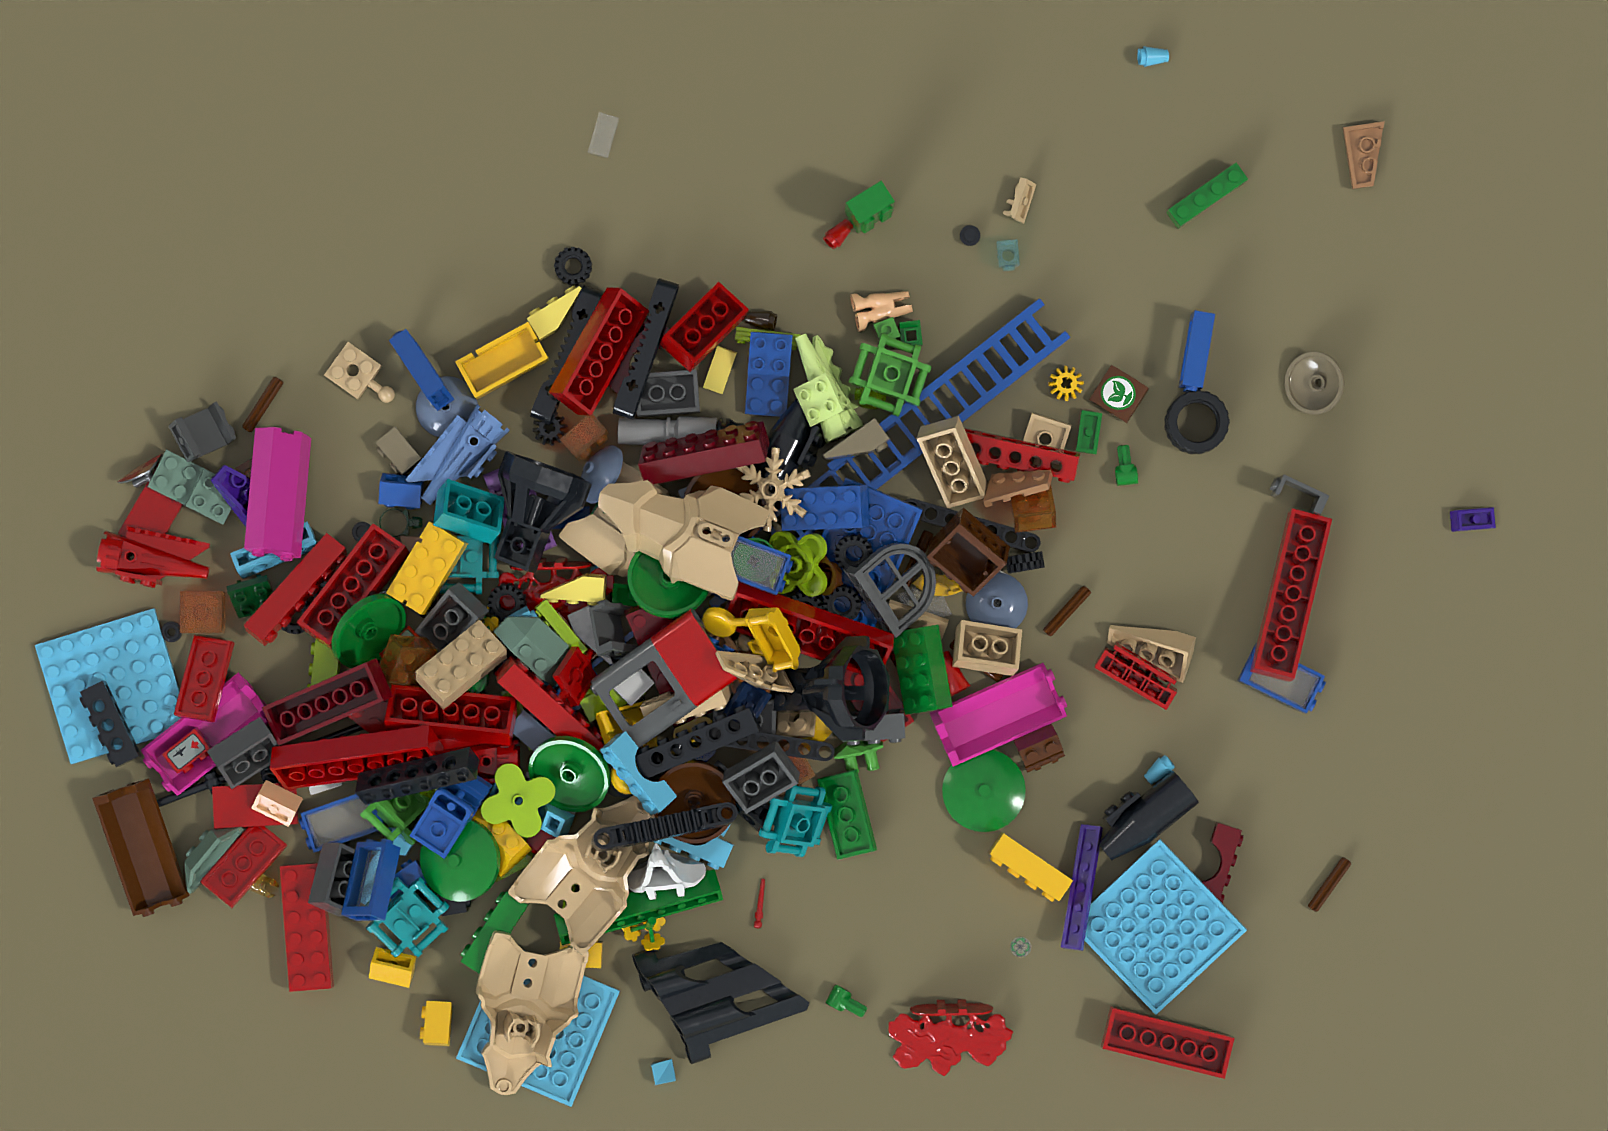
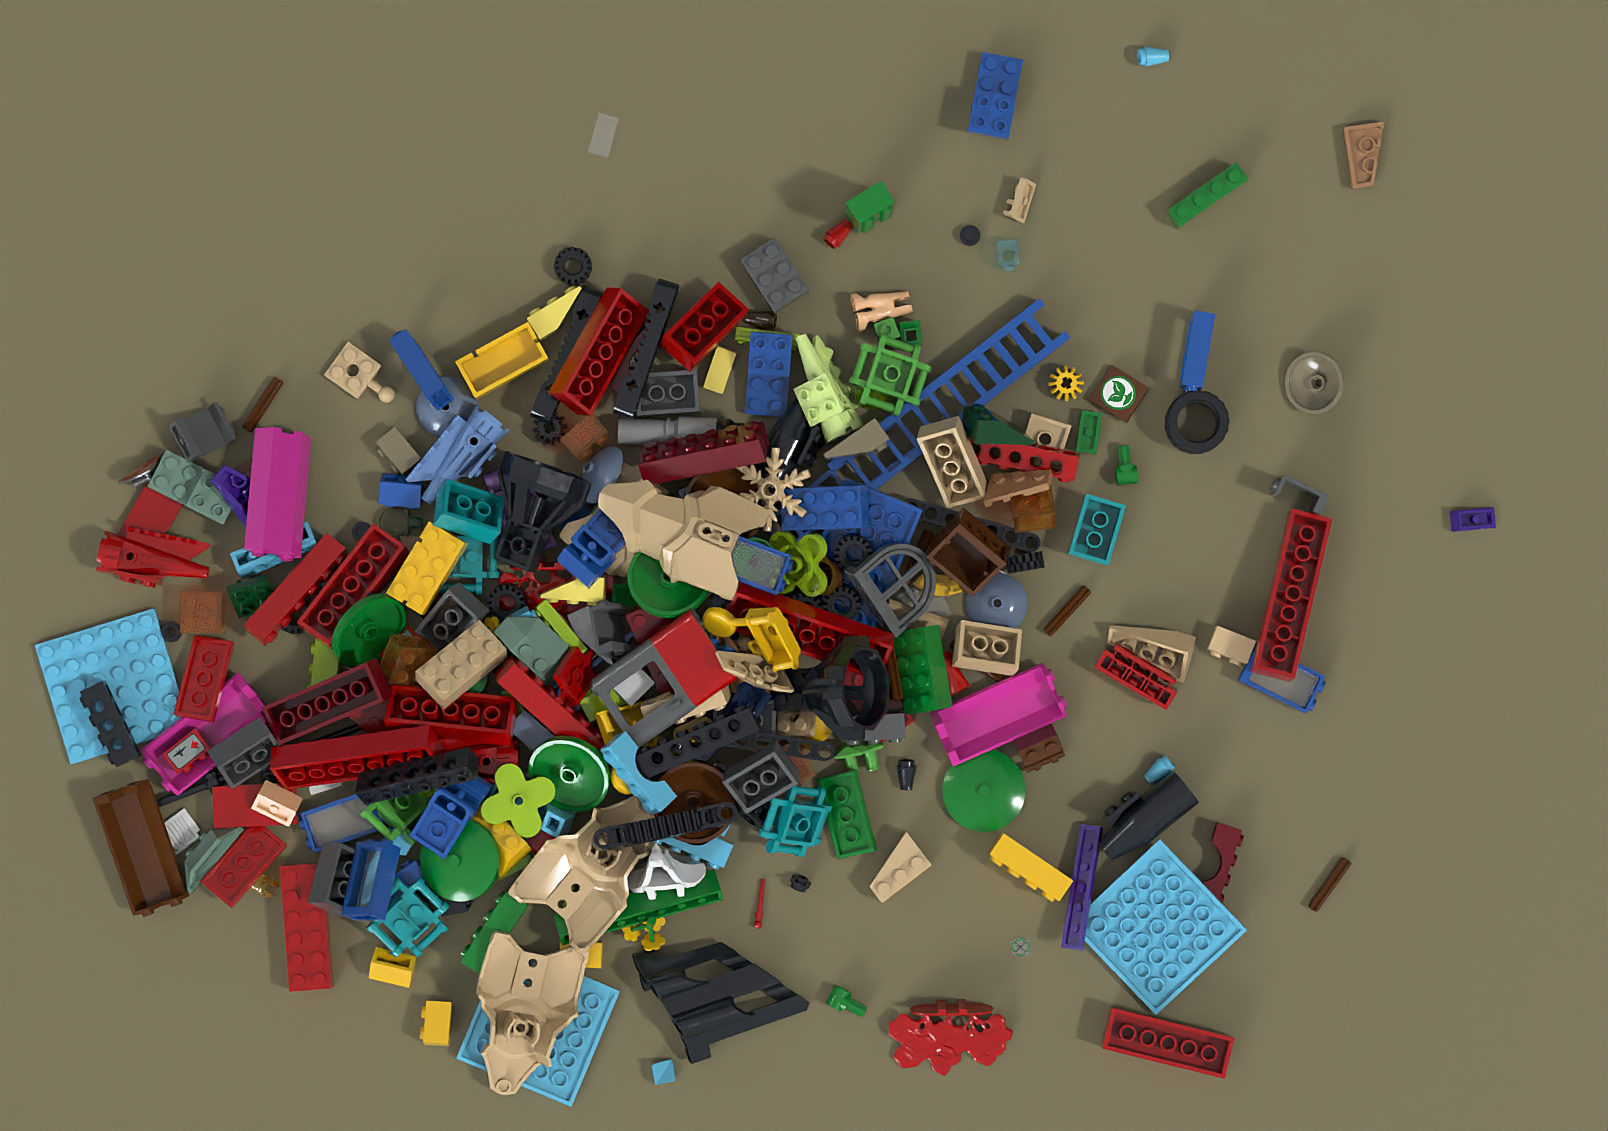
(182, 831): none -> white window
(592, 549): none -> blue piece
(774, 275): none -> dark grey brick
(800, 883): none -> black plate
(895, 683): none -> reddish brown axle
(899, 869): none -> tan wedge
(906, 773): none -> black cone
(990, 428): none -> dark green slope
(995, 96): none -> blue piece
(1096, 529): none -> teal brick
(1231, 645): none -> tan brick

